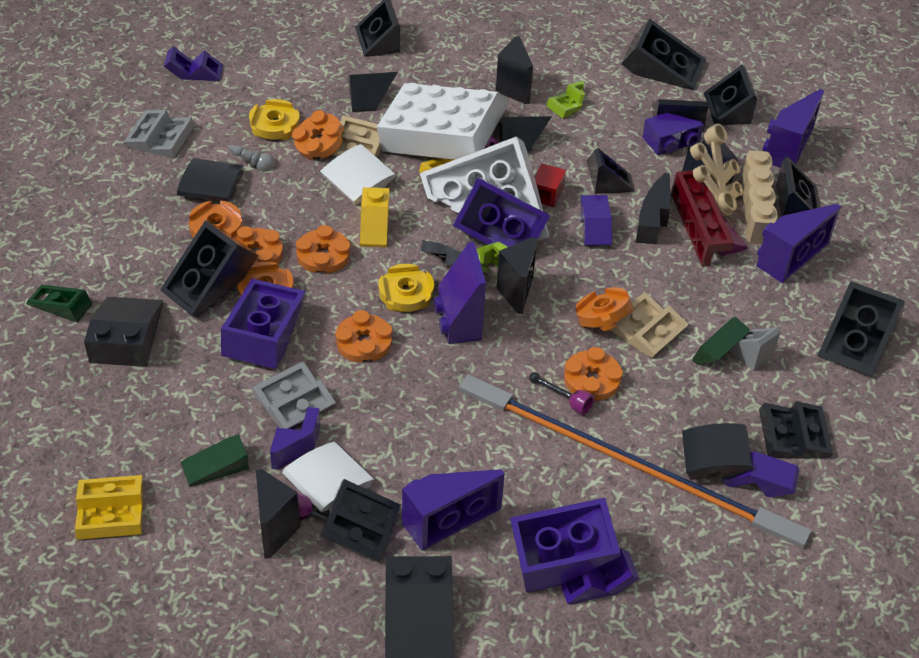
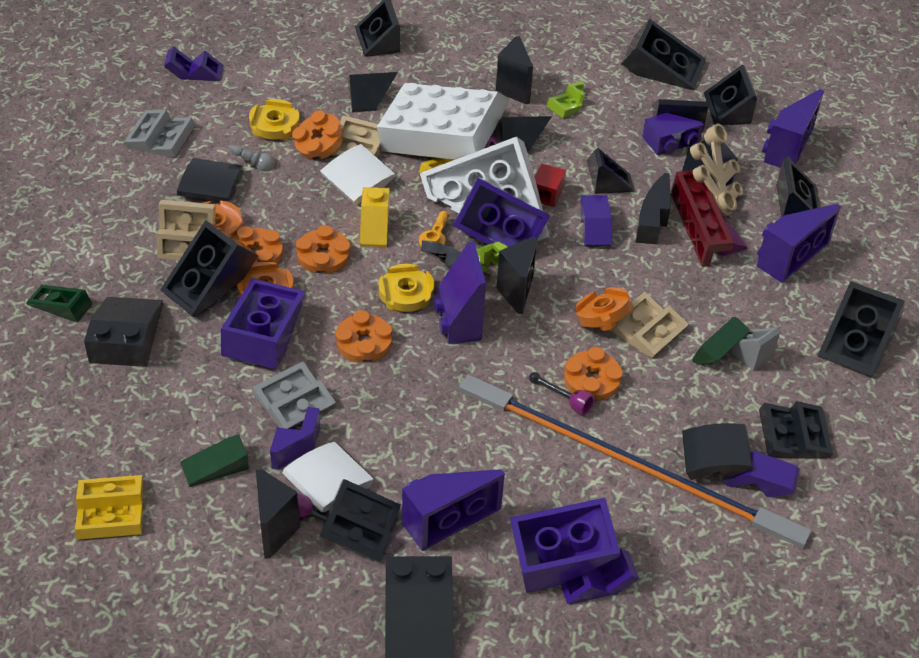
(179, 225): none -> tan slope
(435, 234): none -> light orange plate
(758, 195): tan brick -> none

